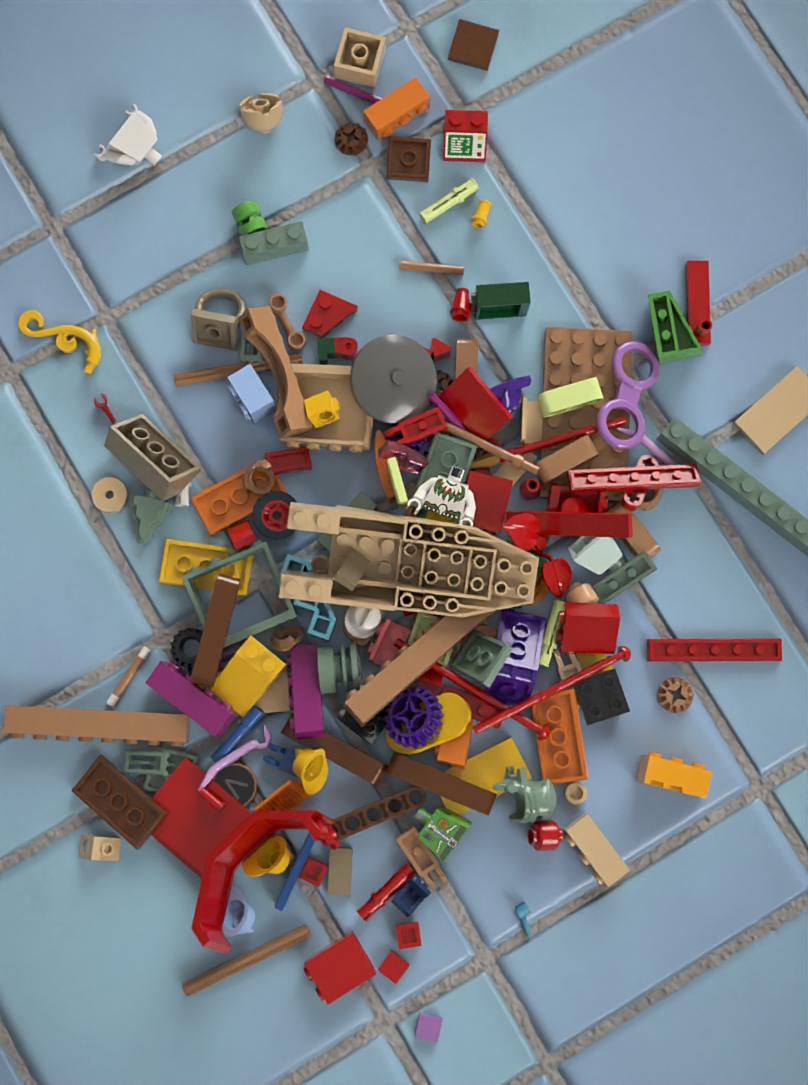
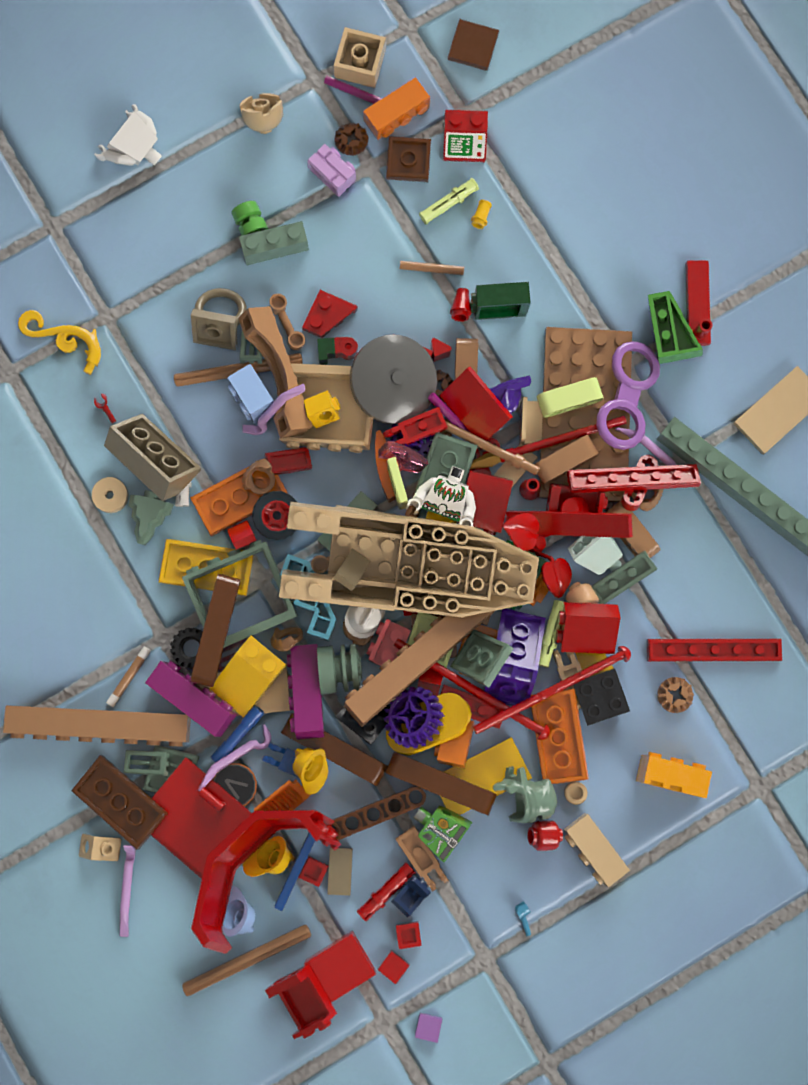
(126, 890): none -> lavender piece
(274, 407): none -> lavender piece
(304, 1001): none -> red panel
(332, 169): none -> lavender brick

